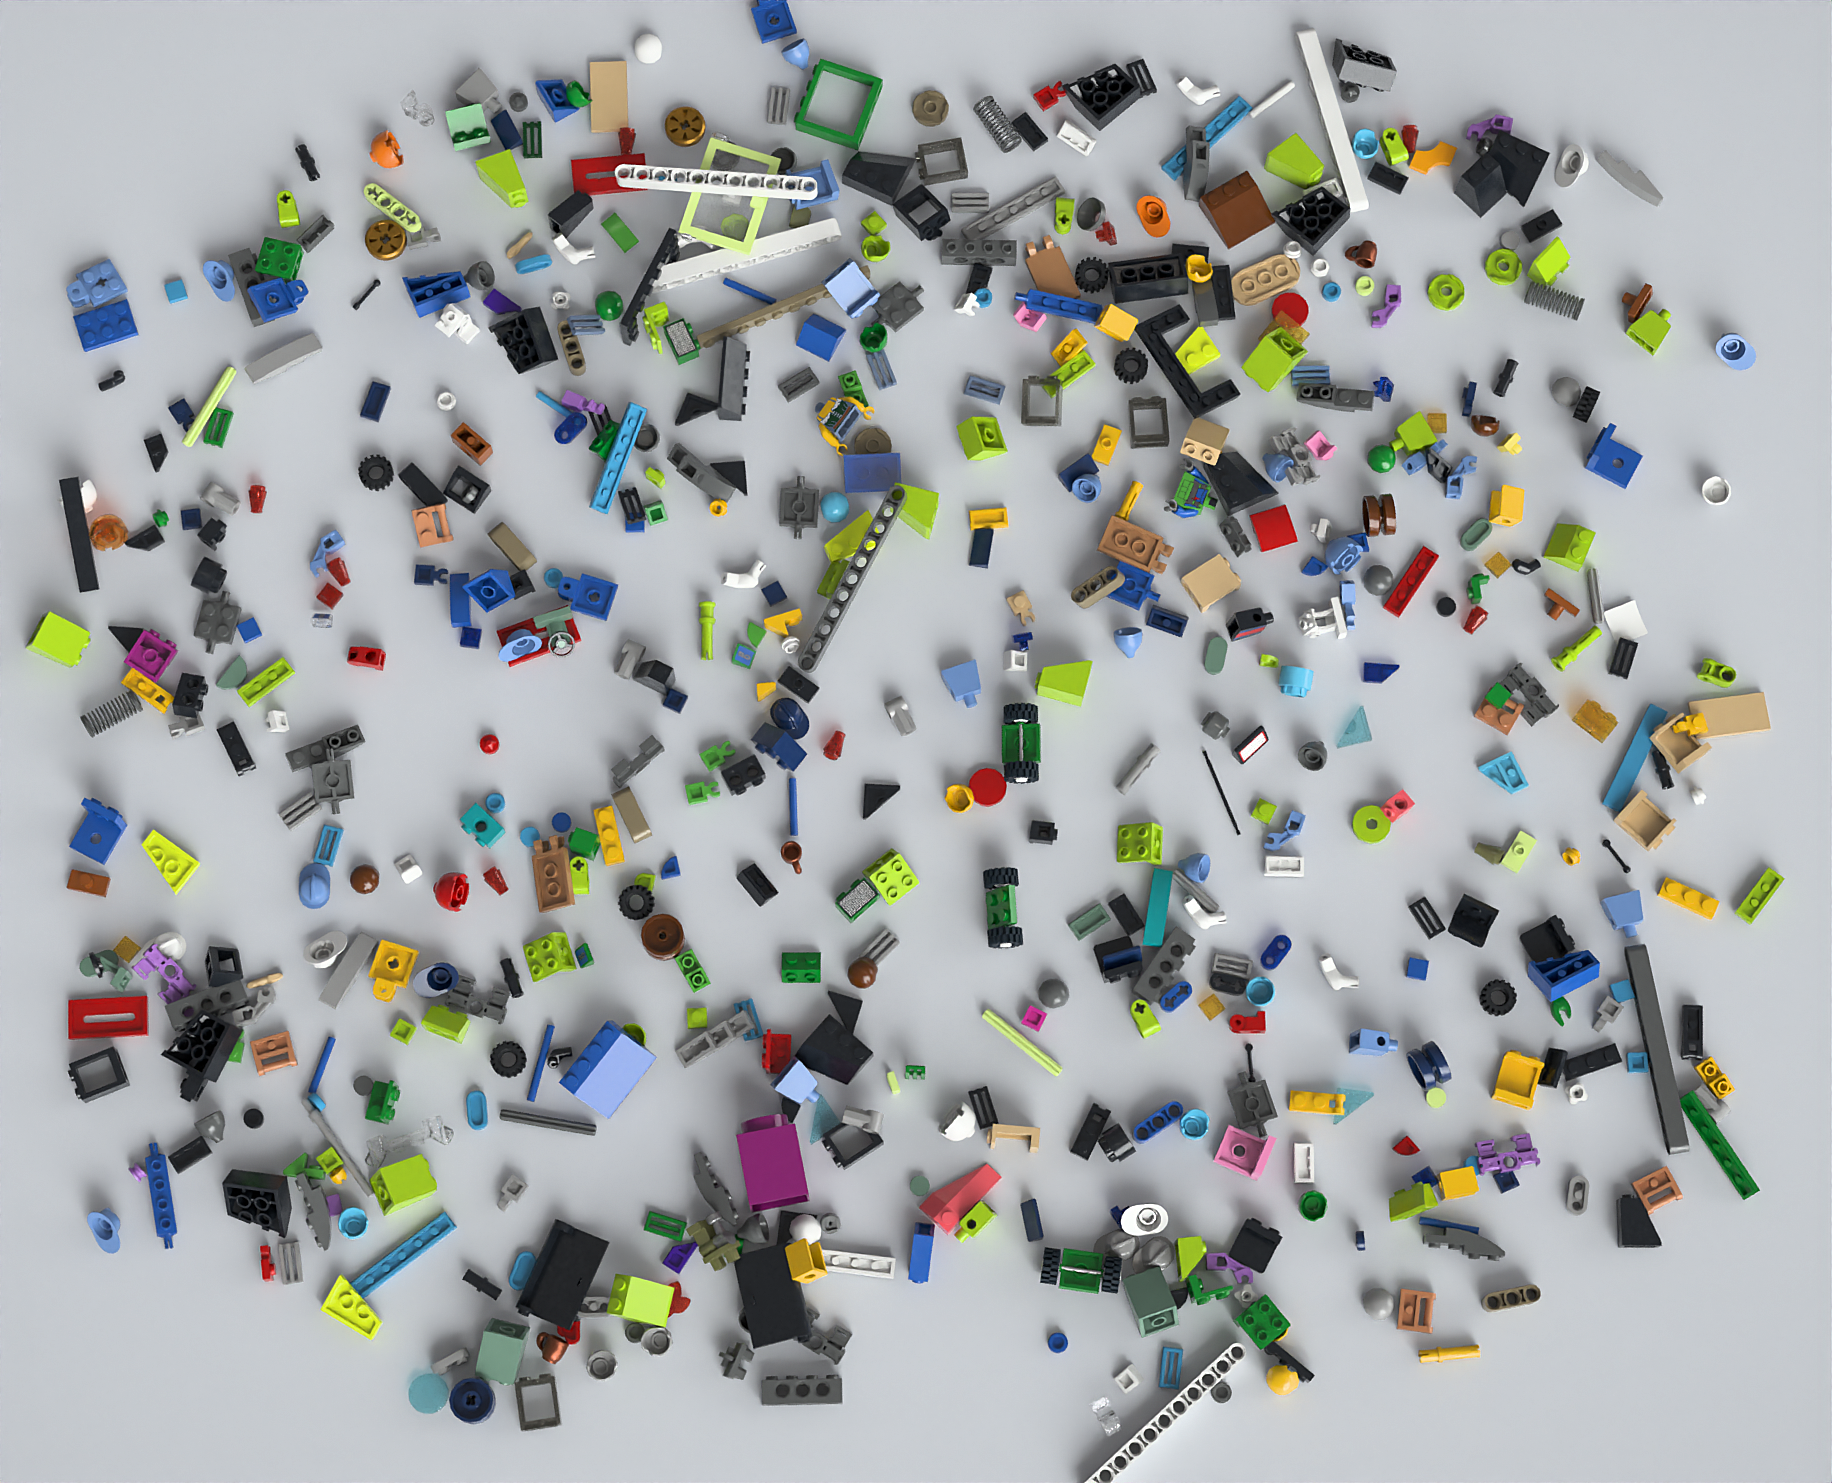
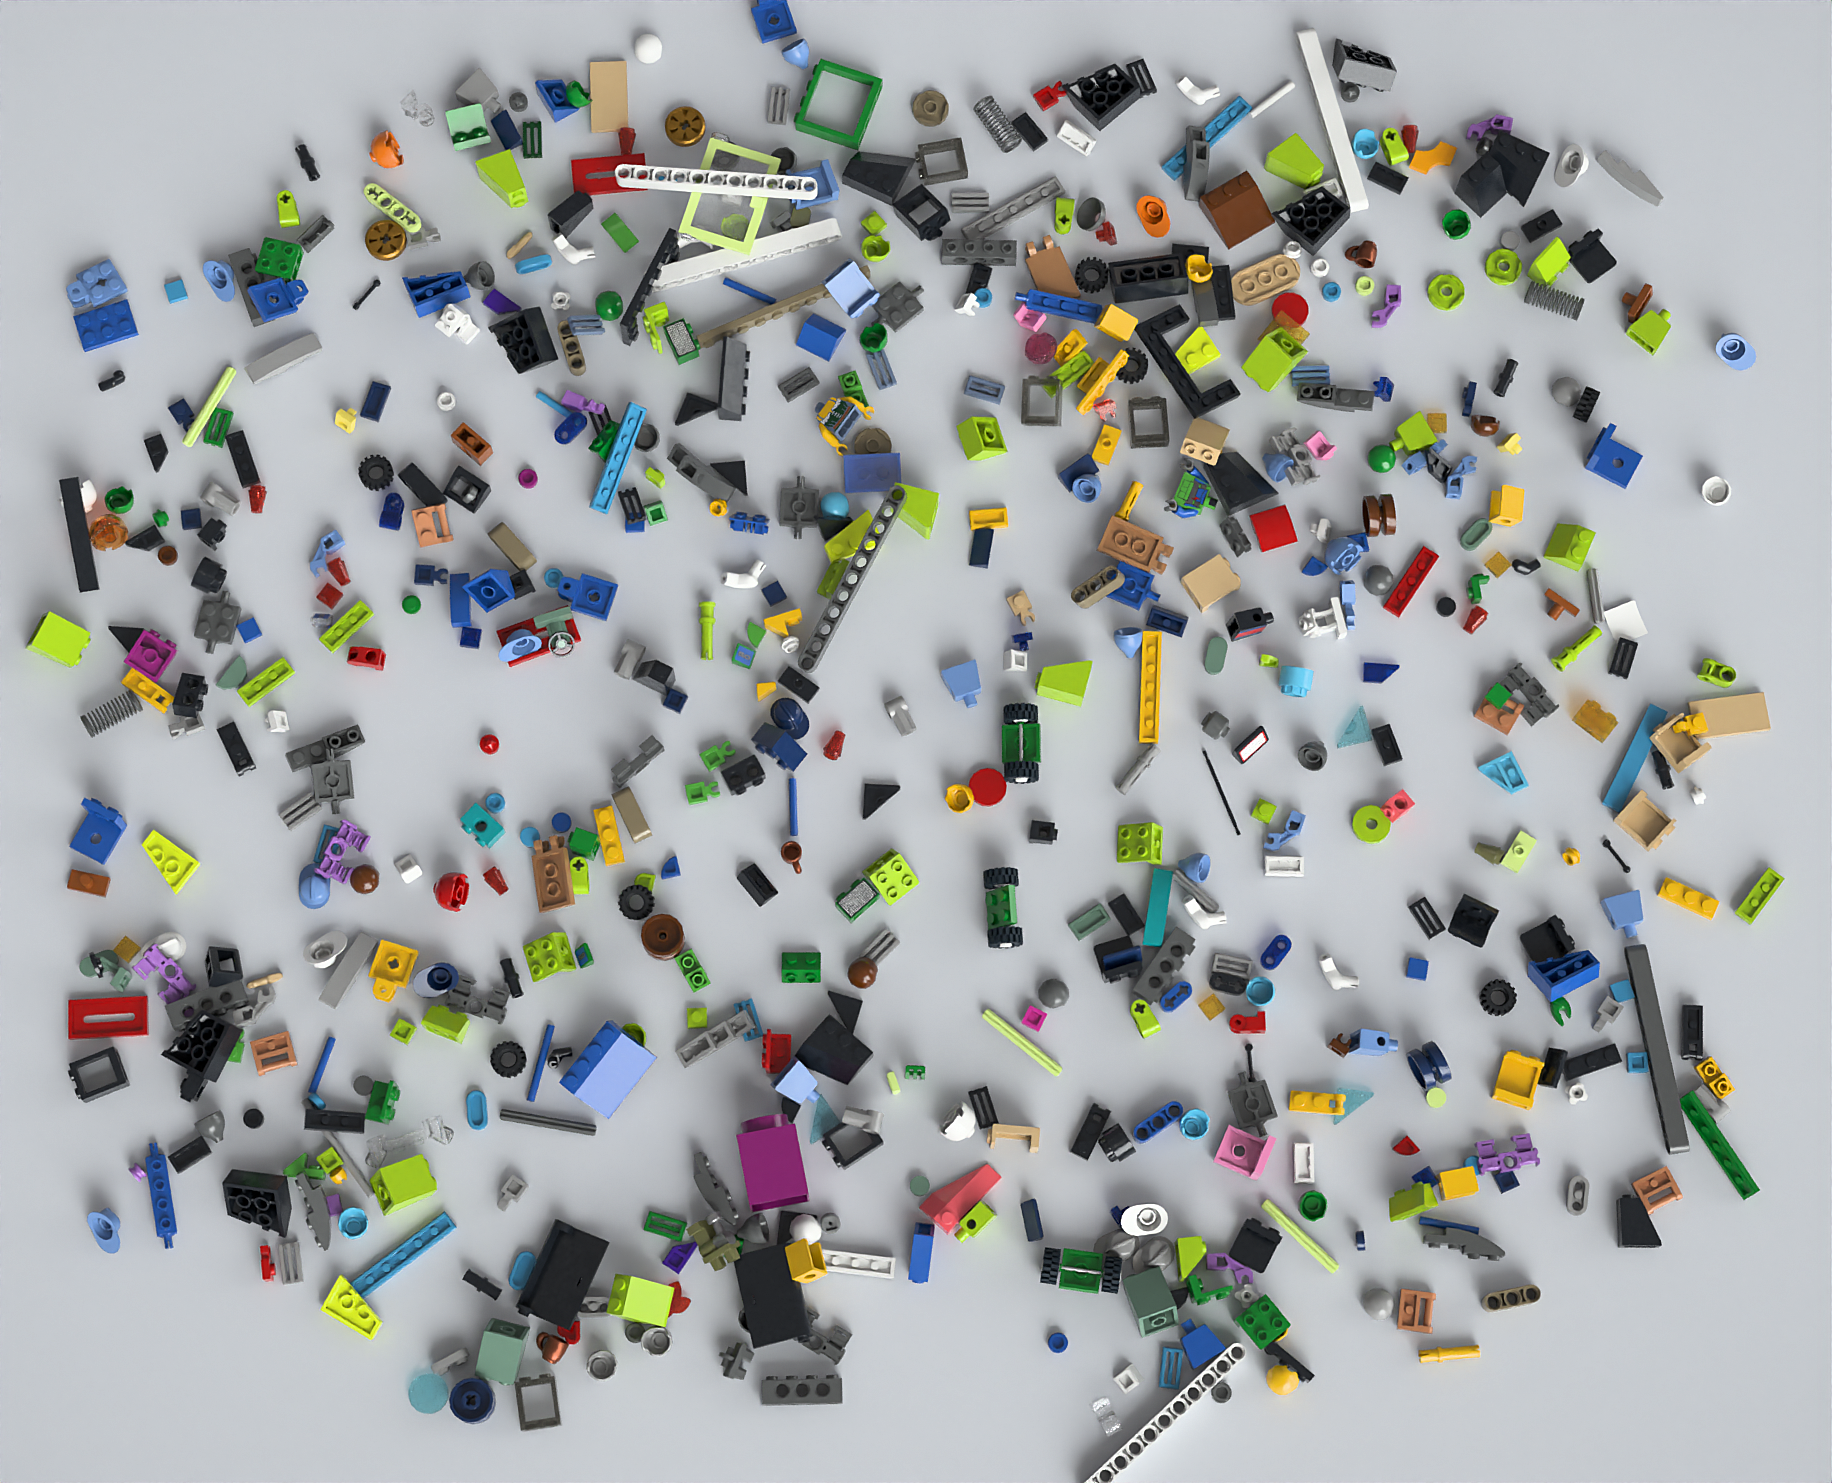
(119, 500): none -> green hair
(167, 555): none -> reddish brown tile
(242, 459): none -> black plate
(334, 1121): none -> black plate
(344, 835): none -> medium lavender piece
(346, 420): none -> light yellow tile
(346, 626): none -> lime plate
(392, 515): none -> clear blue piece
(411, 604): none -> green plate
(528, 478): none -> magenta tile
(741, 517): none -> blue hinge
(782, 221): none -> dark grey tile
(831, 525): none -> black tile
(1040, 348): none -> clear pink hair
(1097, 378): none -> yellow bracket
(1105, 407): none -> clear red tile
(1150, 687): none -> yellow plate
(1199, 1344): none -> blue torso
(1300, 1236): none -> yellowish green axle
(1338, 1047): none -> reddish brown tile
(1386, 745): none -> black plate
(1456, 224): none -> green hair
(1591, 256): none -> black bracket

